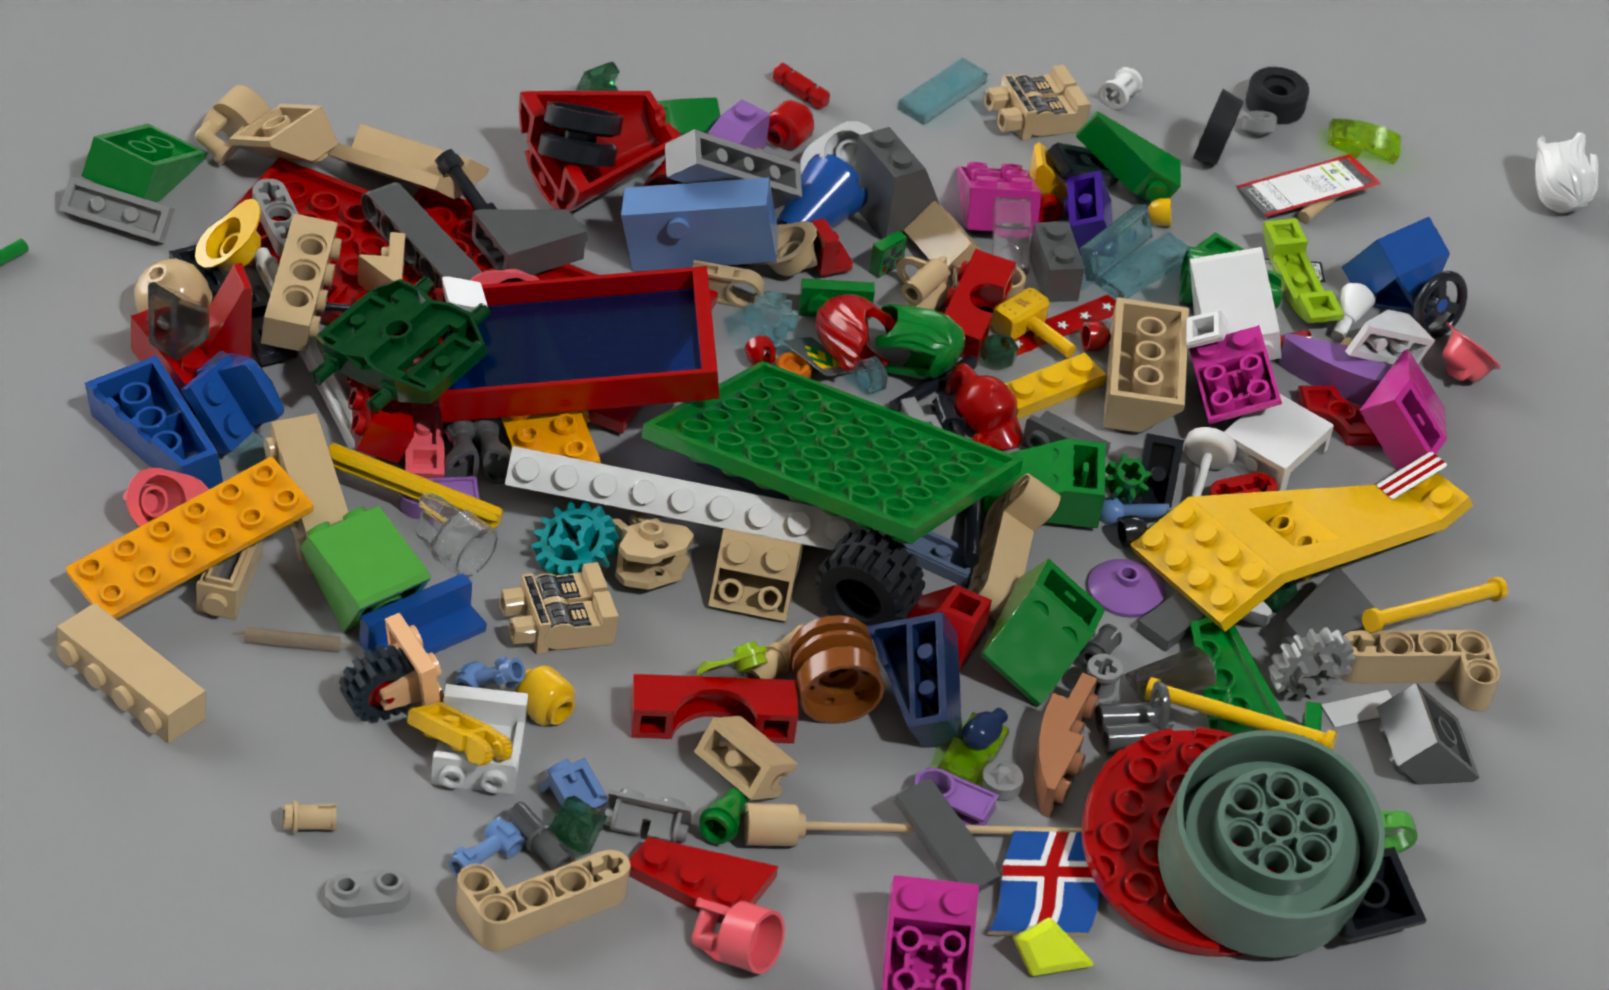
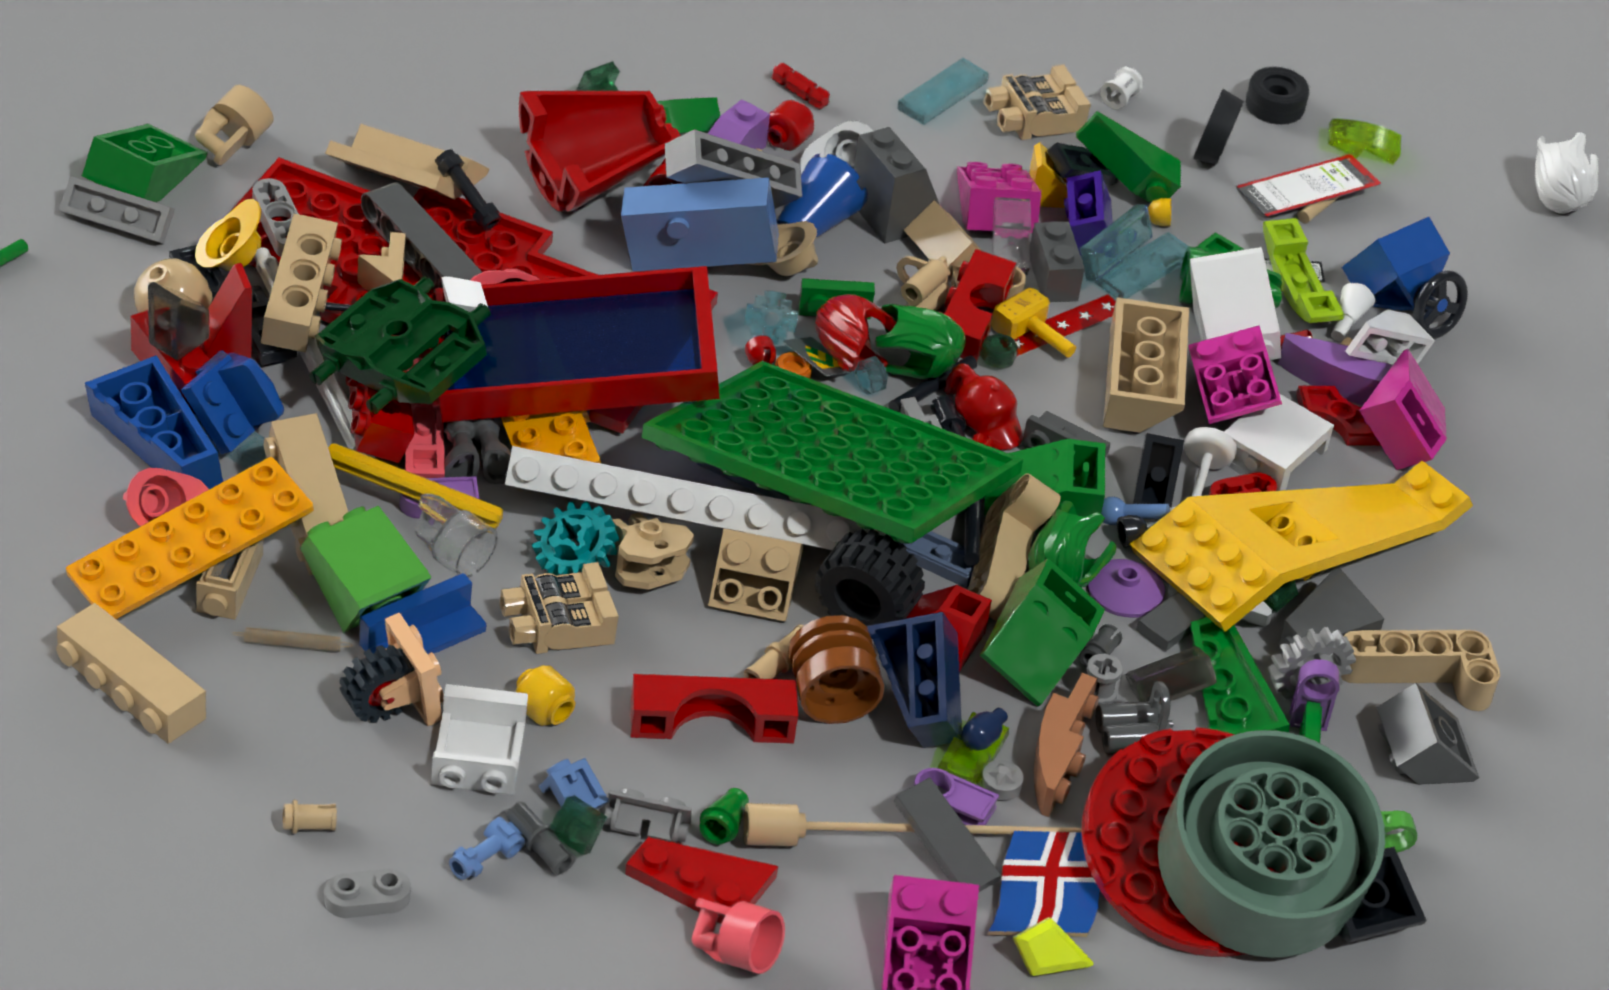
(289, 133): tan slope -> none
(461, 732): yellow hinge -> none
(505, 672): medium blue bar -> none
(529, 238): dark grey slope -> none
(542, 904): tan beam -> none
(579, 140): black wheel -> none
(723, 278): tan piece -> none
(746, 658): lime plate -> none
(748, 760): tan brick -> none
(829, 250): red bracket -> none
(887, 254): green tile -> none
(1049, 212): red hinge -> none
(1056, 384): yellow plate -> none
(1065, 544): none -> green hair
(1094, 335): red hinge -> none
(1133, 471): green gear -> none
(1206, 328): white slope -> none
(1241, 715): yellow bar -> none
(1259, 122): light grey tile -> none
(1317, 693): none -> medium lavender piece
(1355, 708): white sticker -> none
(1375, 619): yellow bar -> none
(1412, 475): sticker -> none
(1466, 358): coral piece -> none

